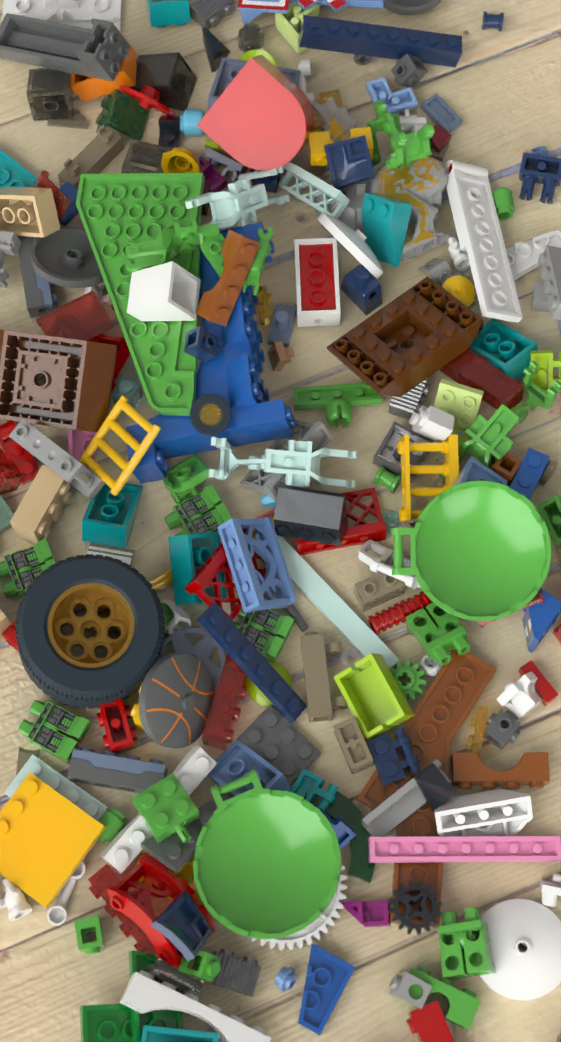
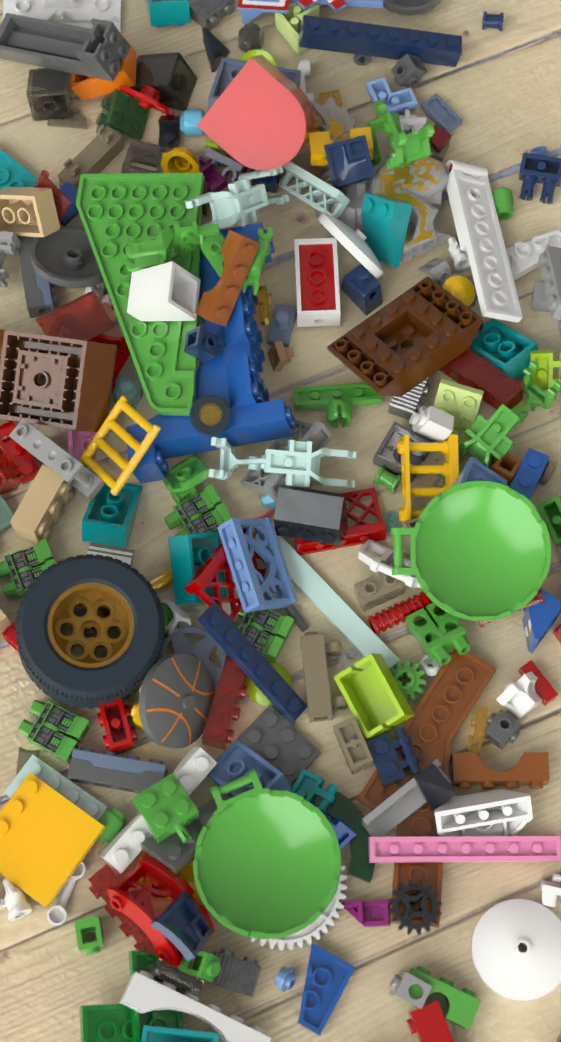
(465, 945): bright green hips -> none

